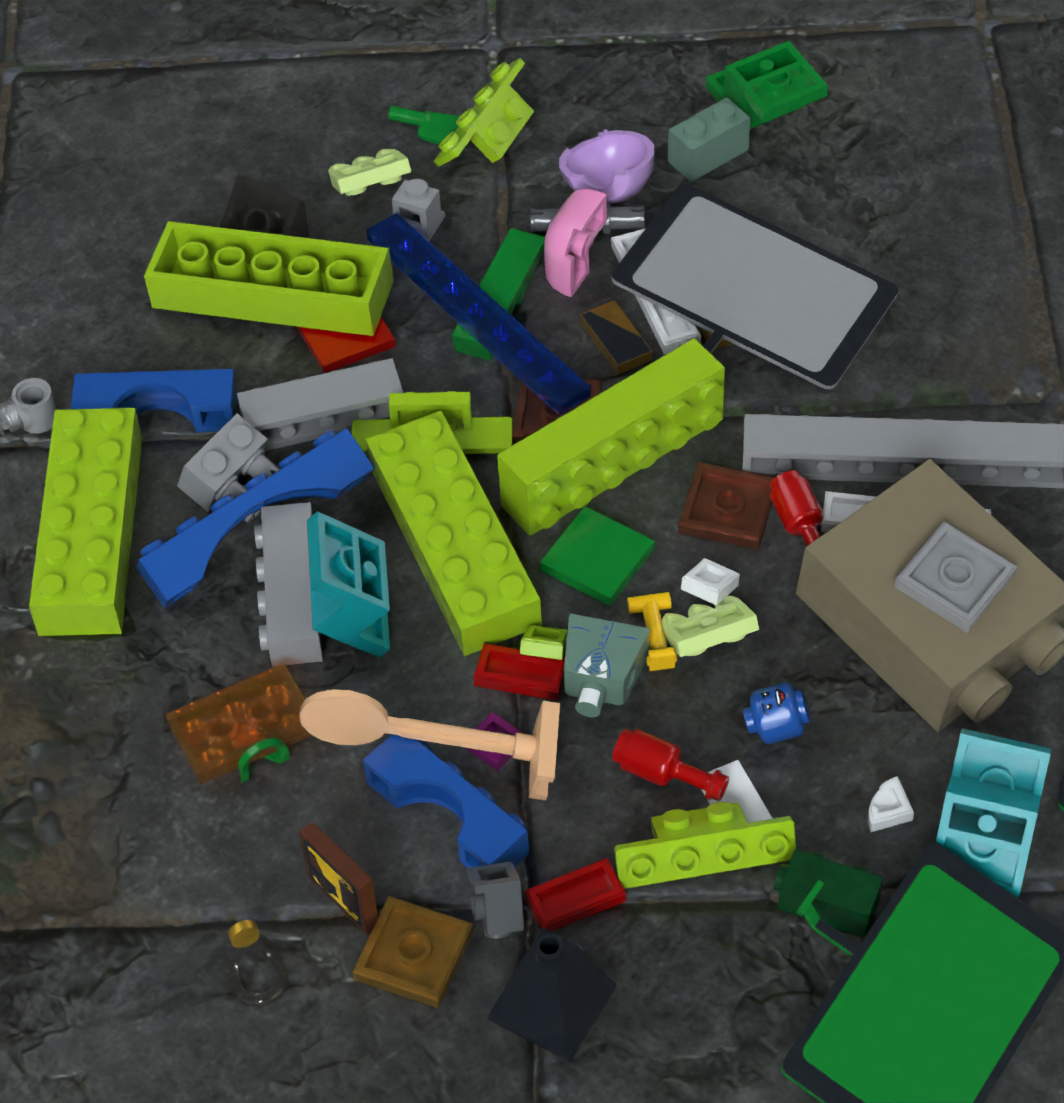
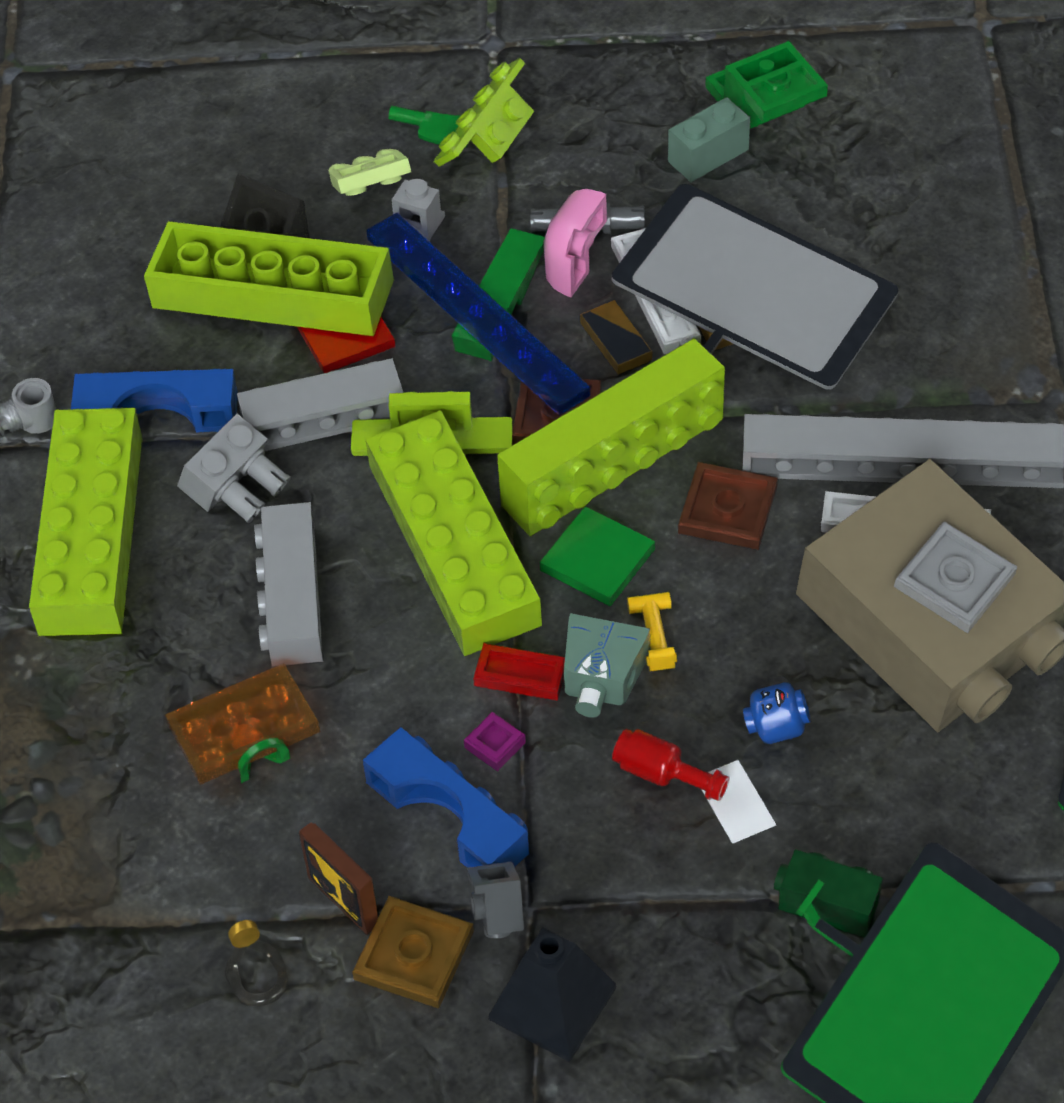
(324, 472): blue arch -> none
(348, 584): teal bracket -> none
(358, 719): light nougat piece -> none
(544, 642): lime tile -> none
(575, 895): red tile -> none
(610, 163): lavender cylinder -> none
(703, 844): lime bracket -> none
(708, 626): yellowish green plate -> none
(710, 581): white tile -> none
(796, 505): red piece -> none
(889, 806): white tile -> none
(993, 805): teal bracket -> none

